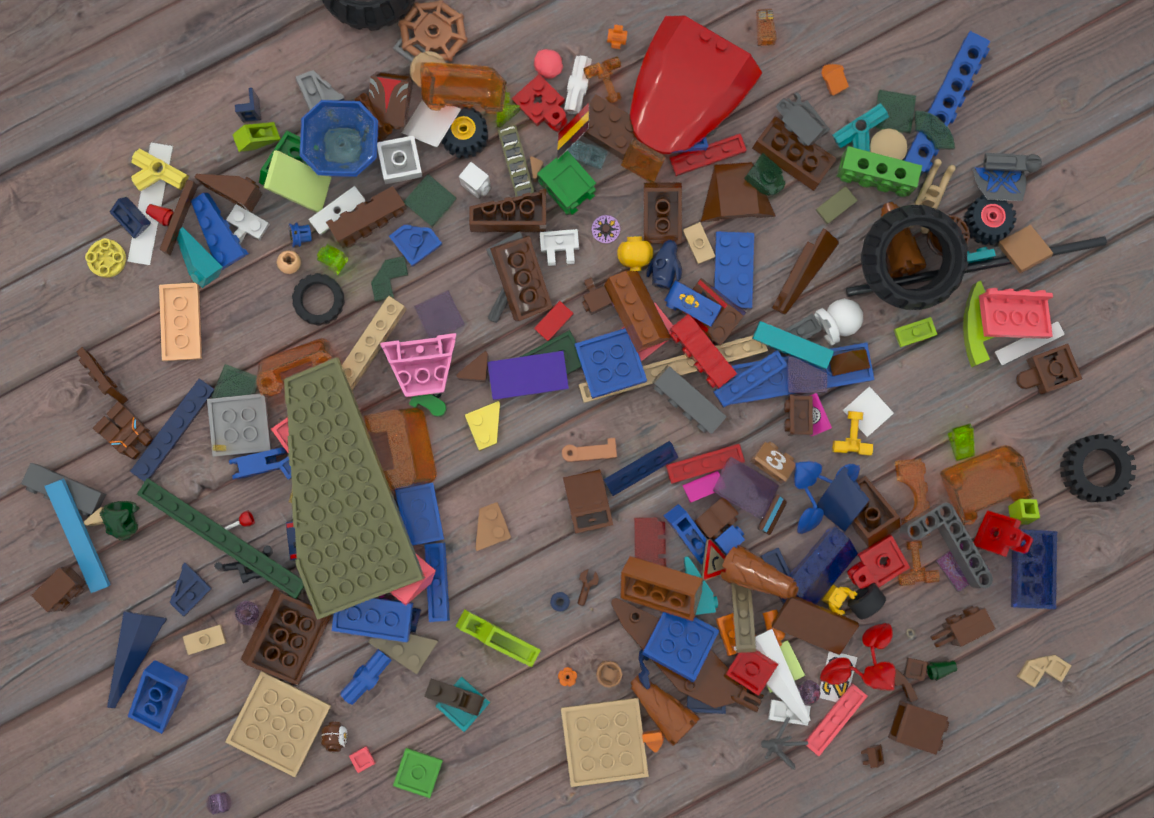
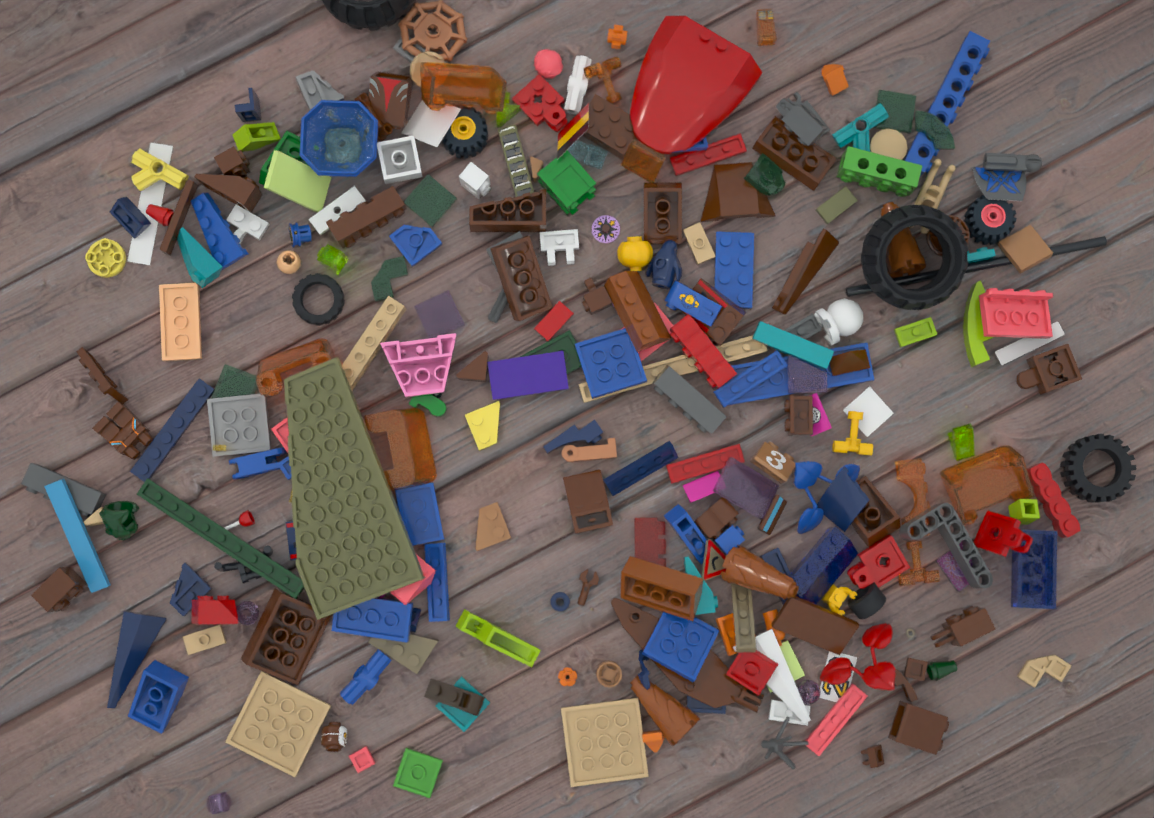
(214, 611): none -> red slope
(233, 162): none -> reddish brown brick
(589, 433): none -> dark blue slope
(1054, 505): none -> red brick

